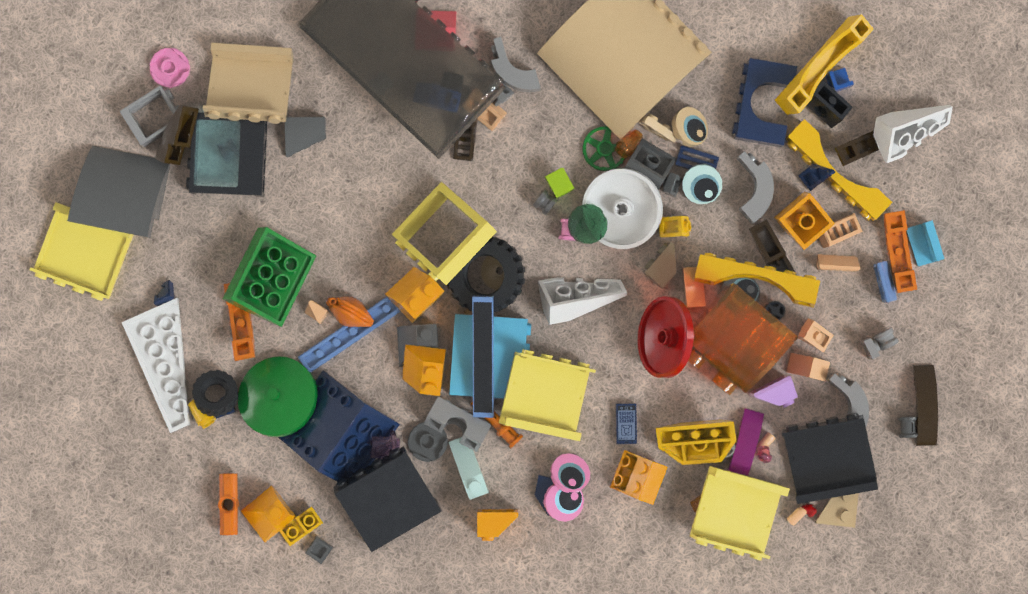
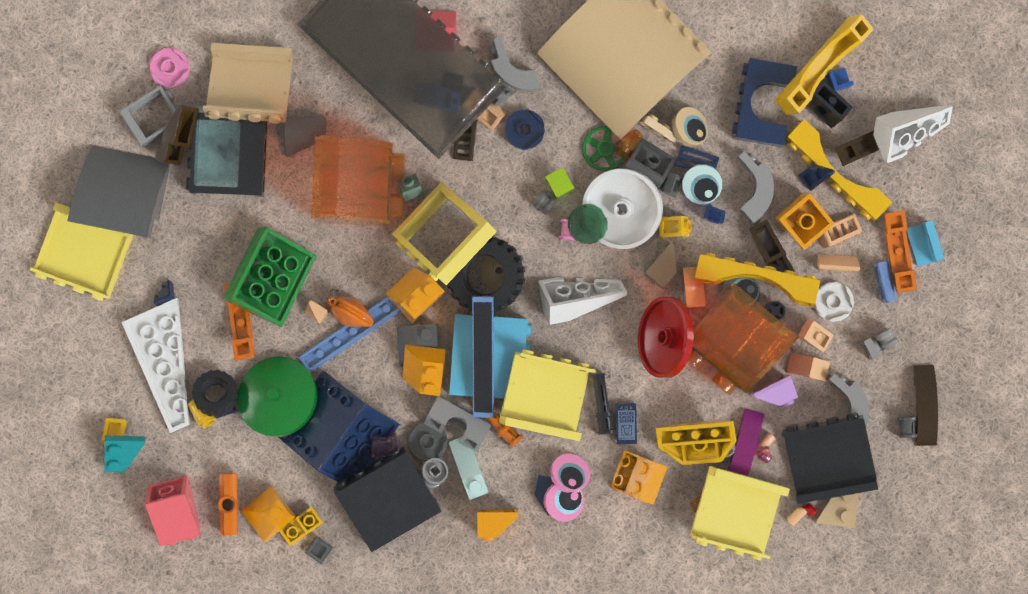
(114, 427): none -> yellow bracket
(121, 451): none -> teal wing
(172, 511): none -> coral slope
(356, 181): none -> clear orange slope
(410, 187): none -> sand green bracket
(433, 472): none -> light grey wheel
(524, 118): none -> dark blue plate
(604, 414): none -> black pin
(714, 214): none -> clear blue slope
(829, 306): none -> white tile

